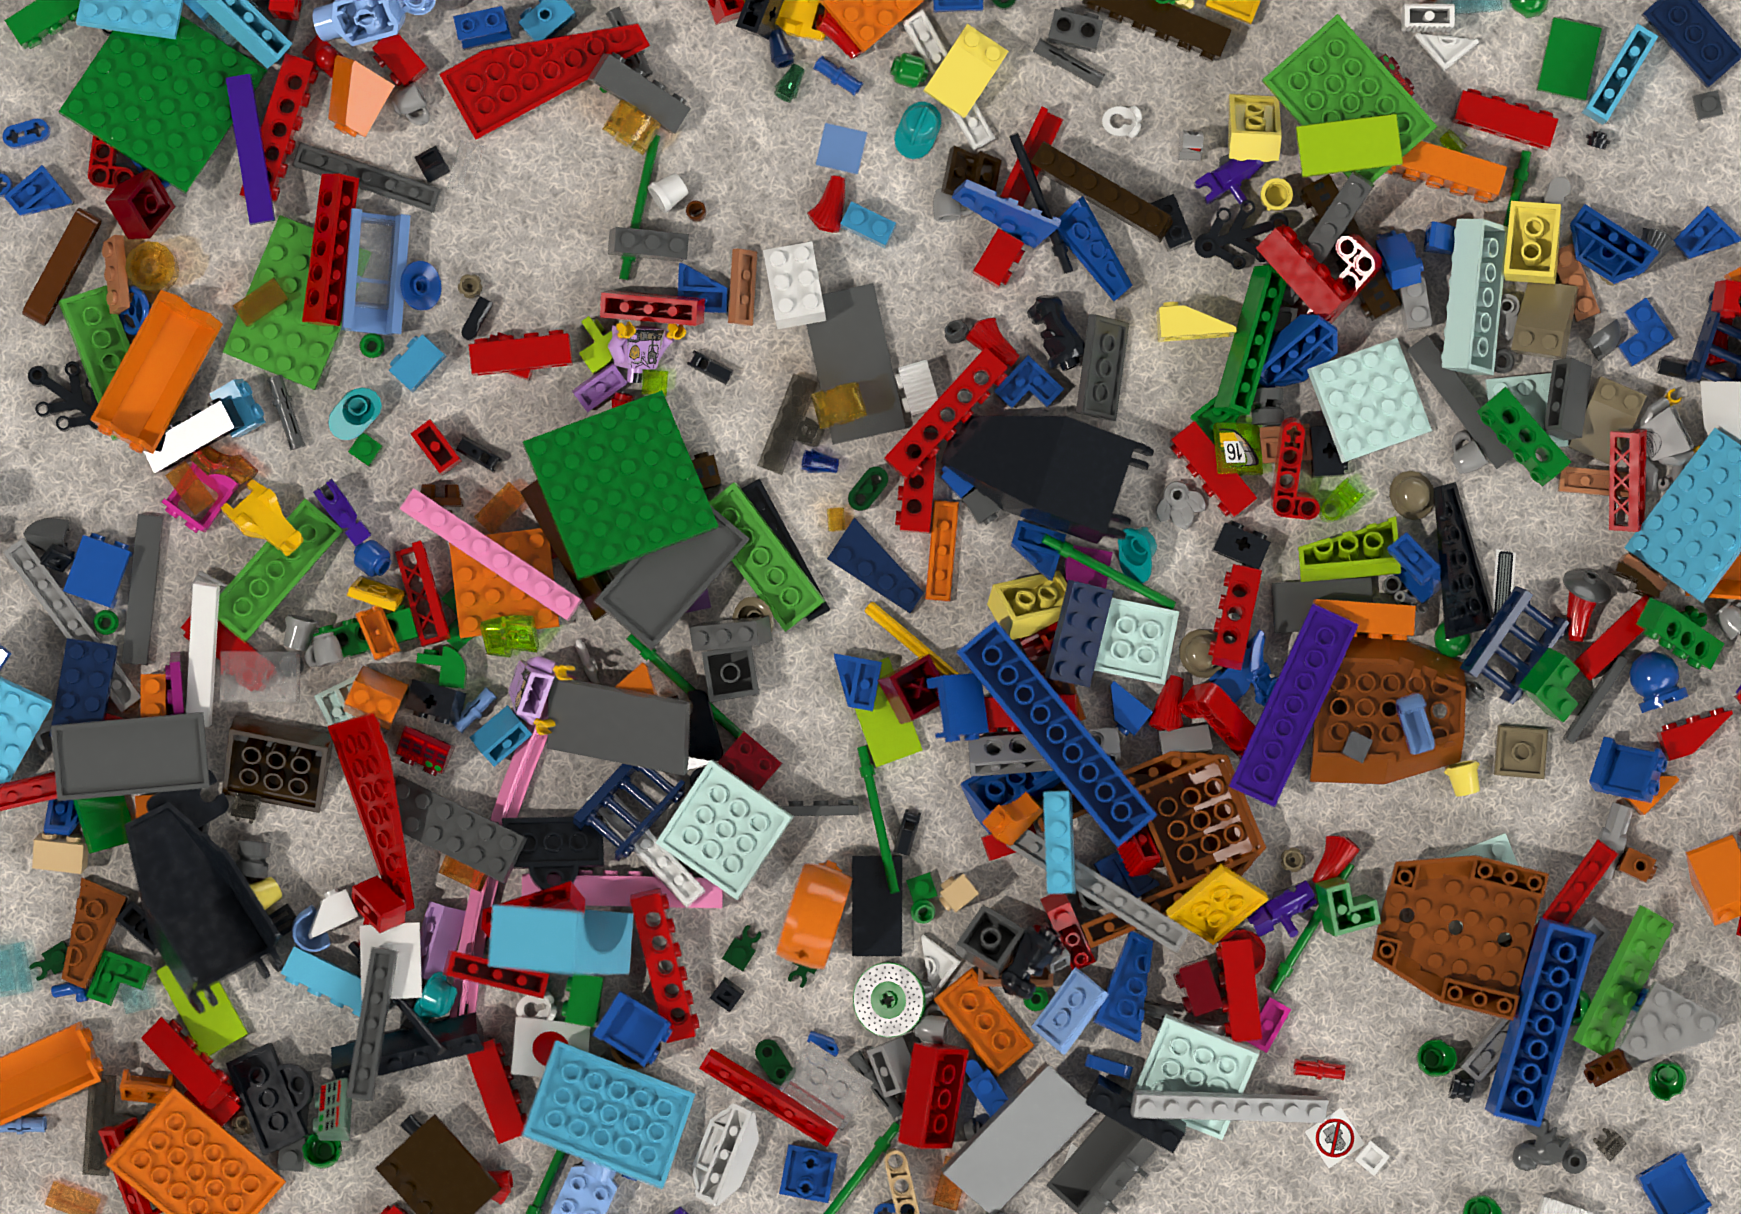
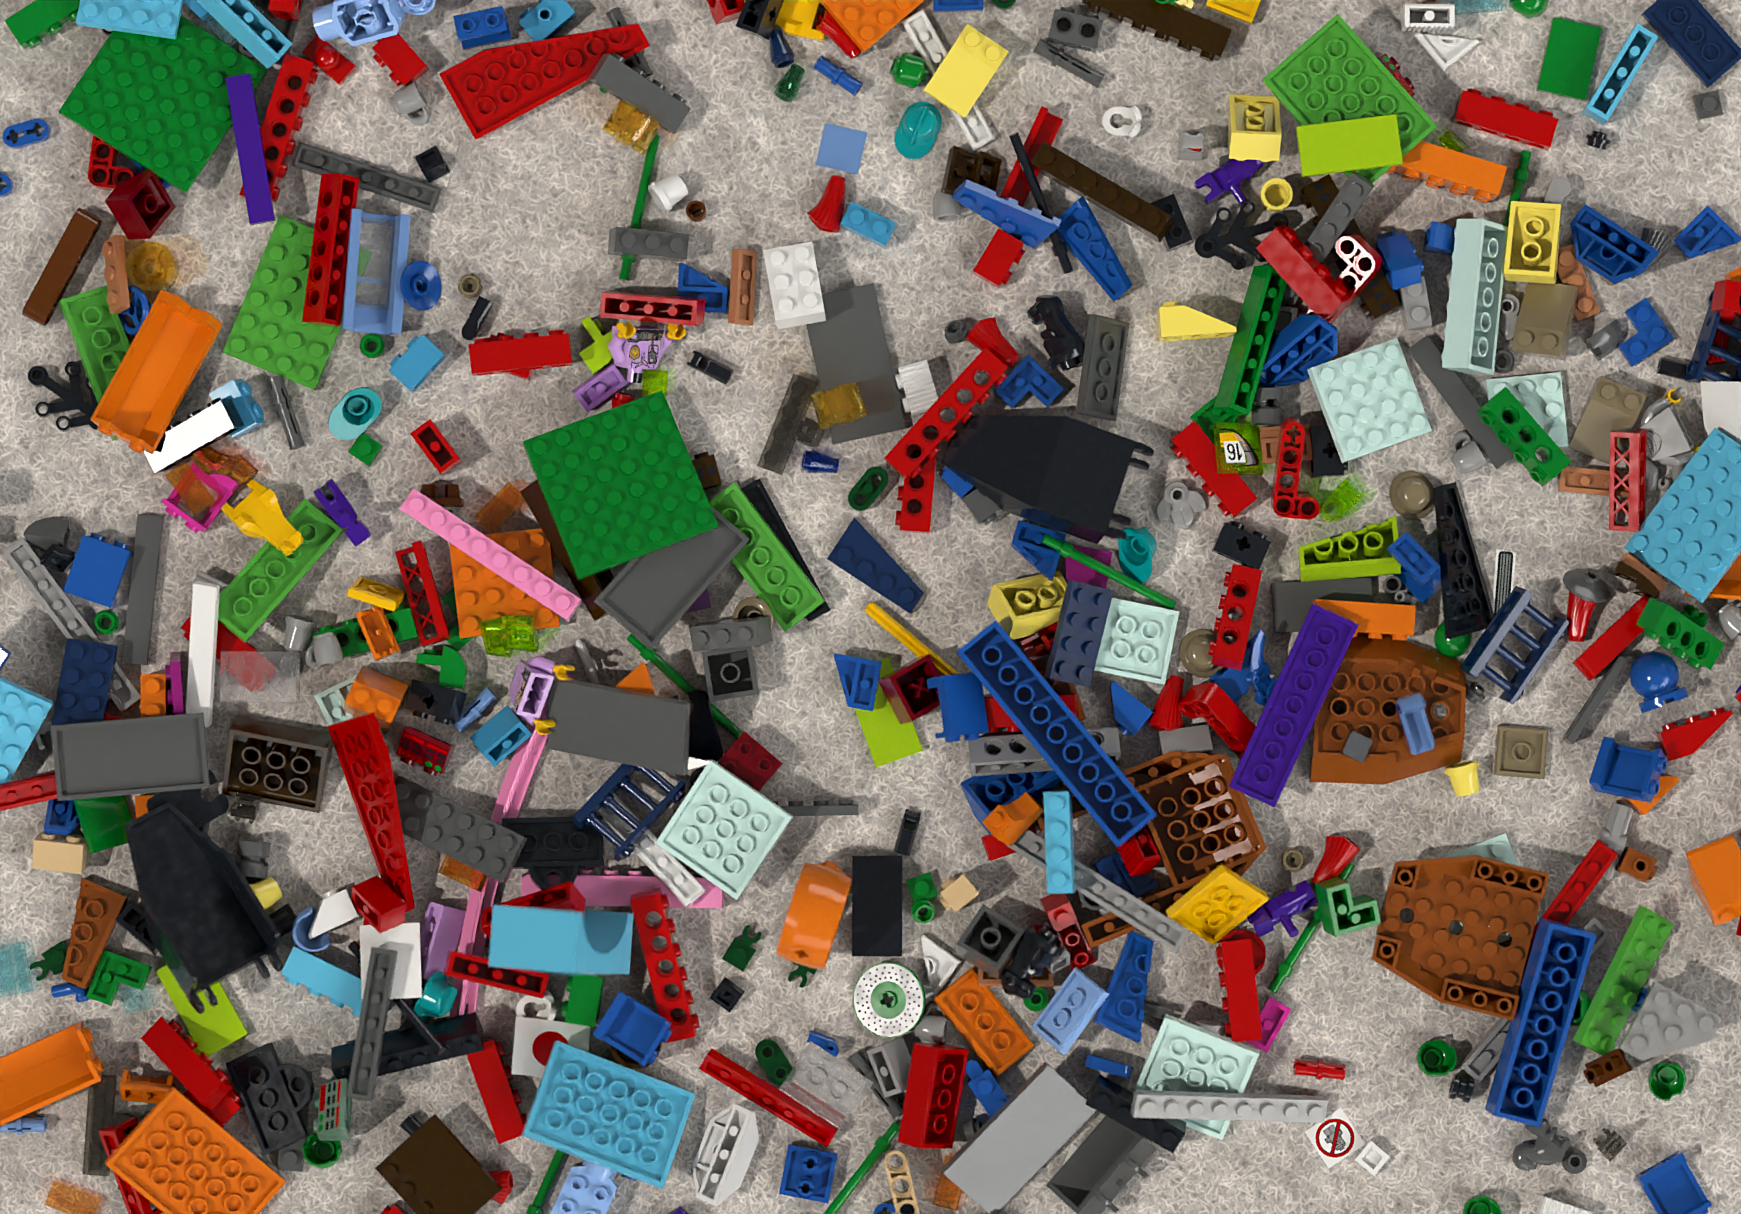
(37, 194): blue wing -> none
(238, 1127): dark tan plate -> none
(260, 302): clear orange tile -> none
(356, 97): slope -> none
(372, 558): blue head -> none
(475, 452): black bar -> none
(836, 519): clear yellow hinge -> none
(867, 772): green bar -> none
(942, 550): orange tile -> none
(1198, 987): dark red brick -> none
(1548, 682): green brick -> none
(1567, 399): dark grey brick -> none

